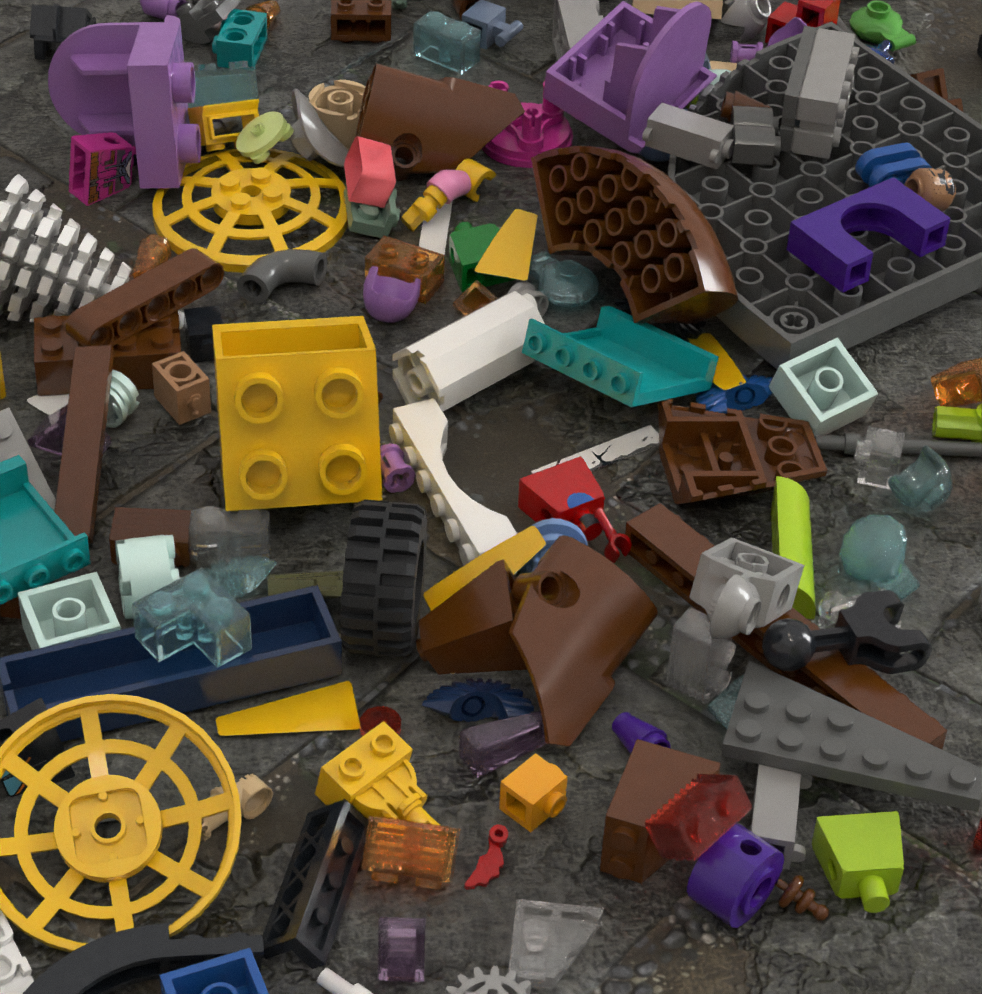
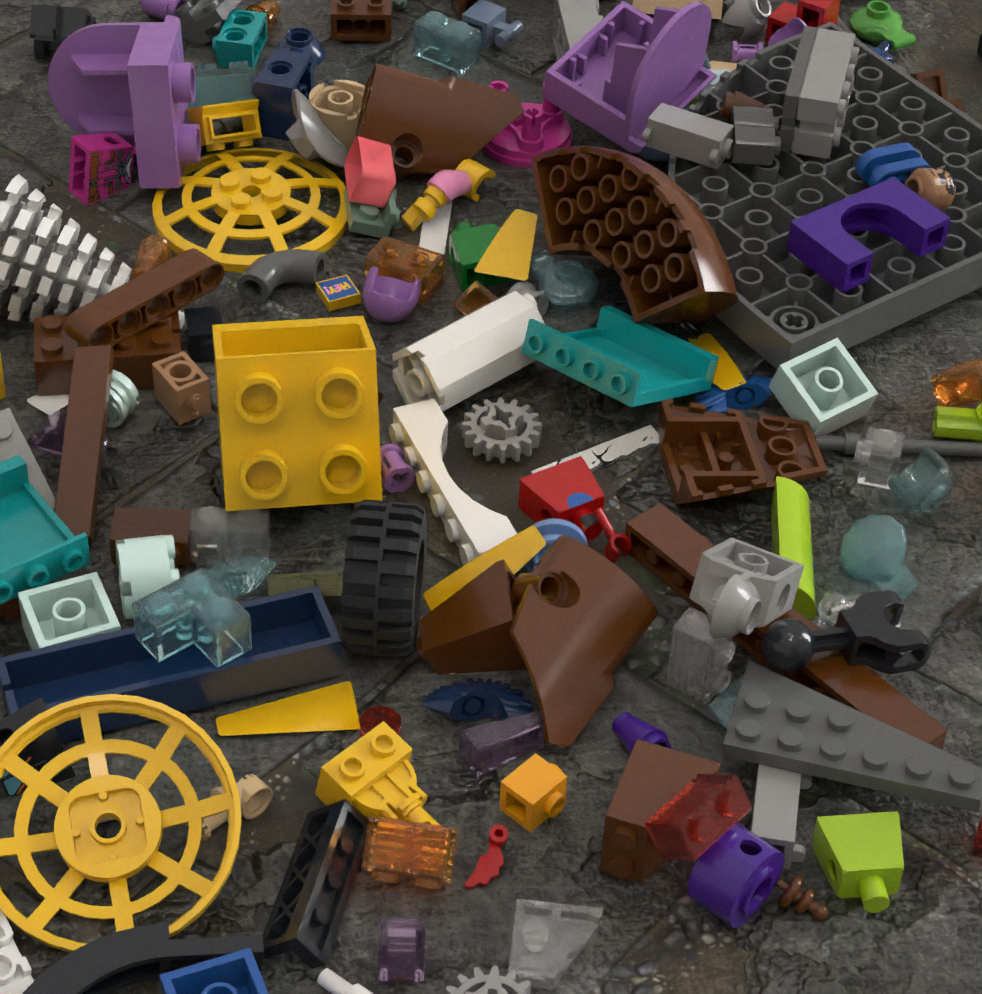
(262, 135): yellowish green piece -> none
(287, 69): none -> dark blue brick
(338, 293): none -> tile
(501, 430): none -> light grey gear

